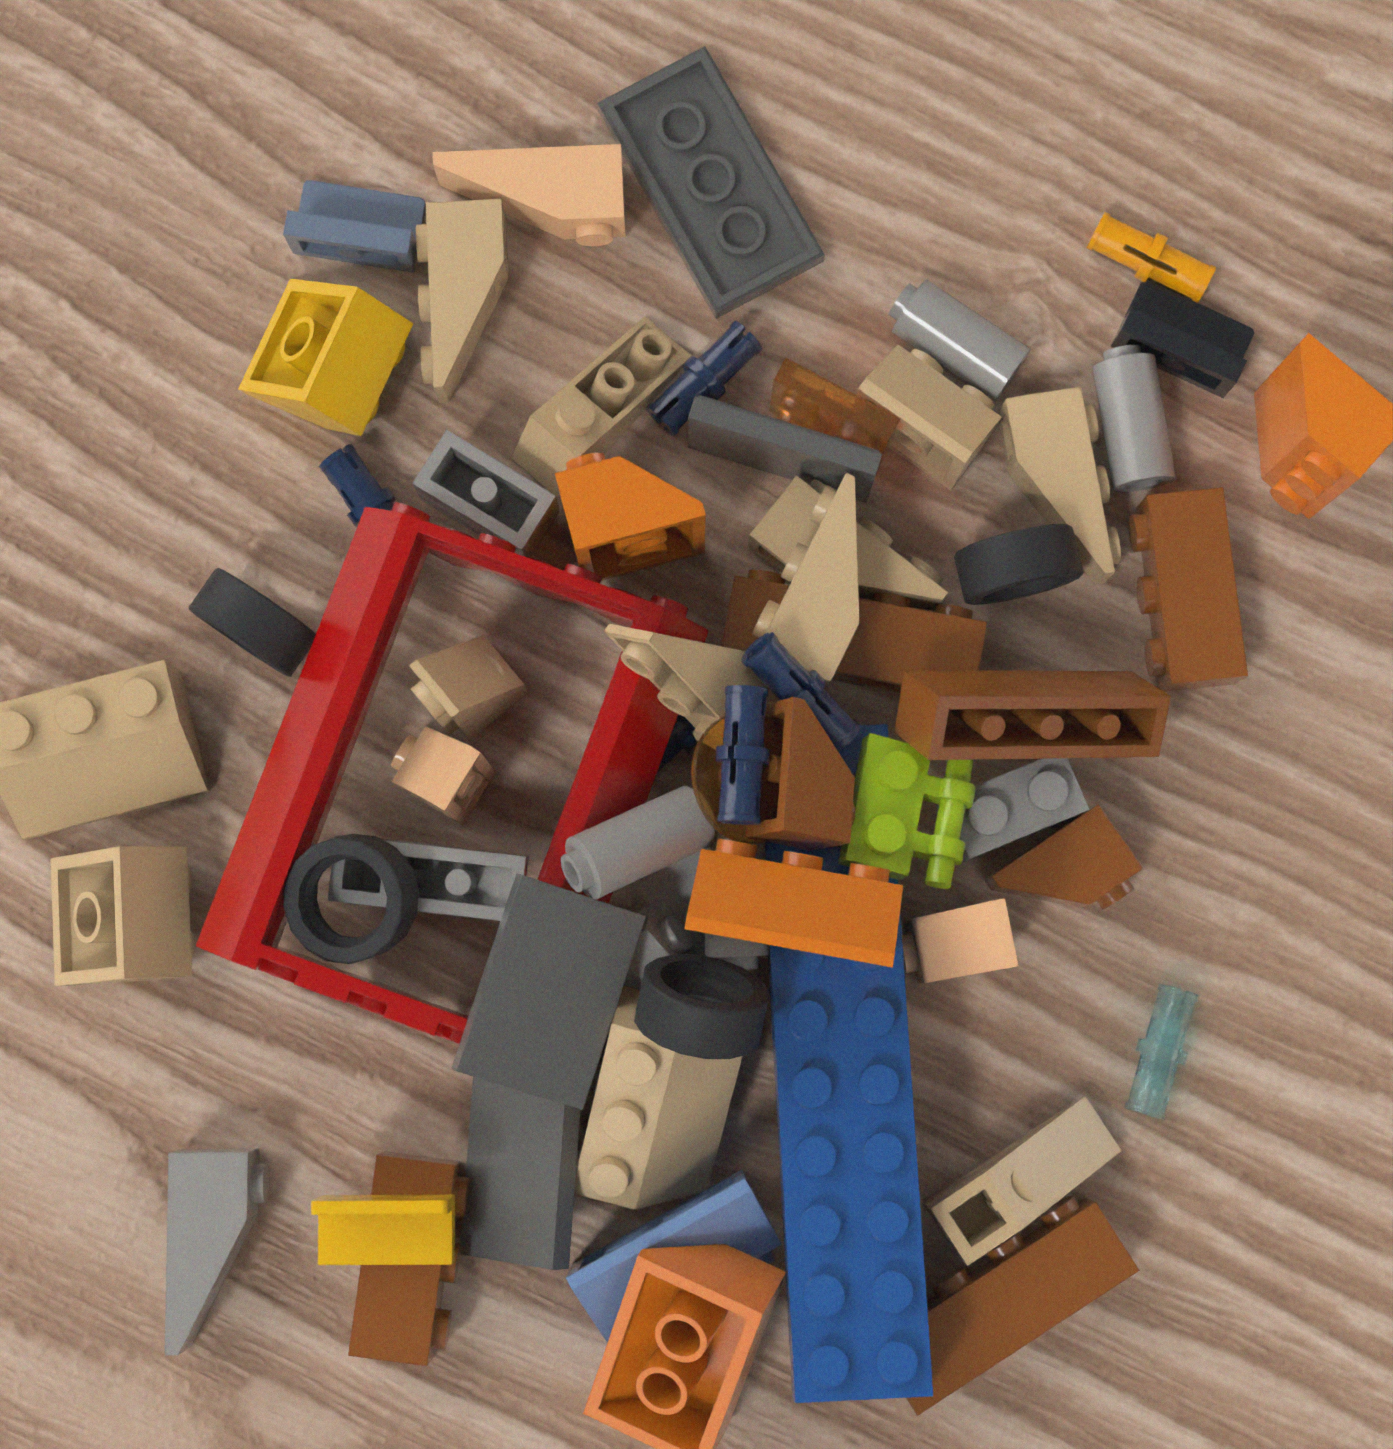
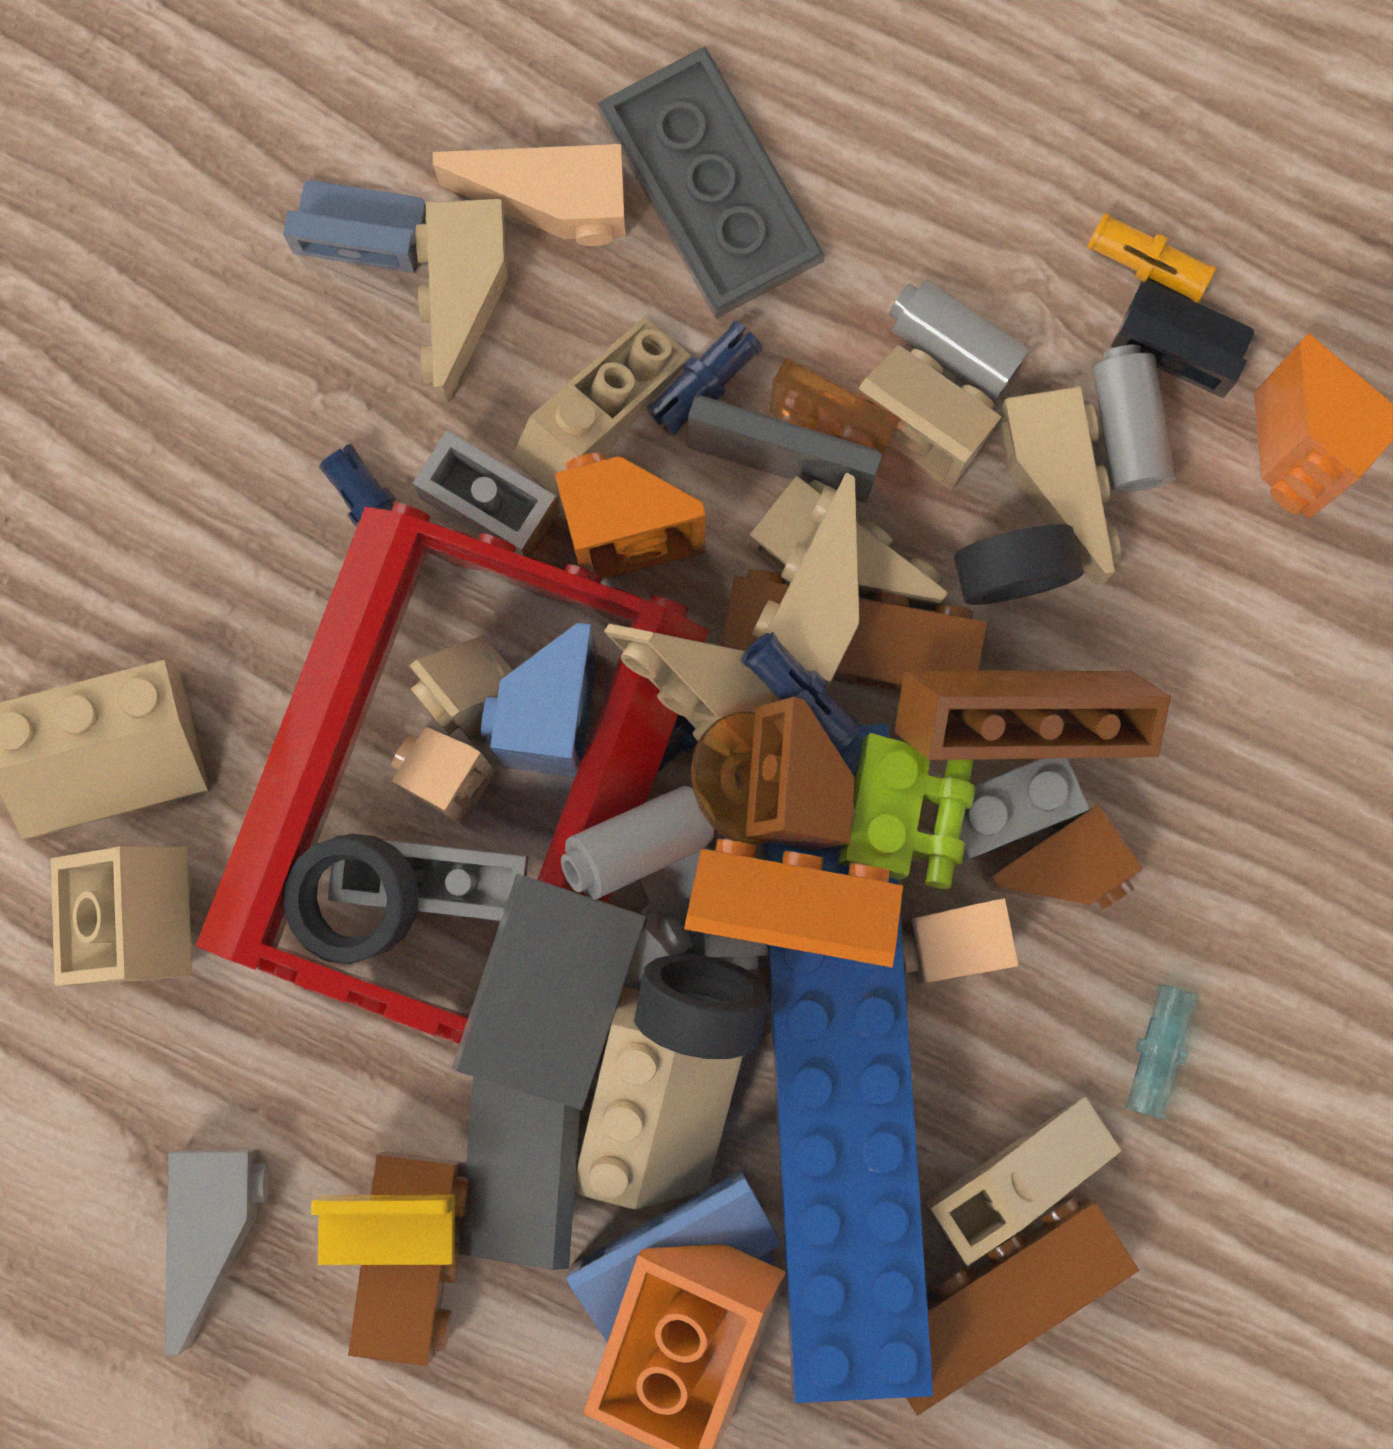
(253, 622): black tyre -> none
(327, 355): yellow slope -> none
(545, 707): none -> medium blue slope
(742, 755): dark blue pin -> none
(1188, 590): dark orange brick -> none

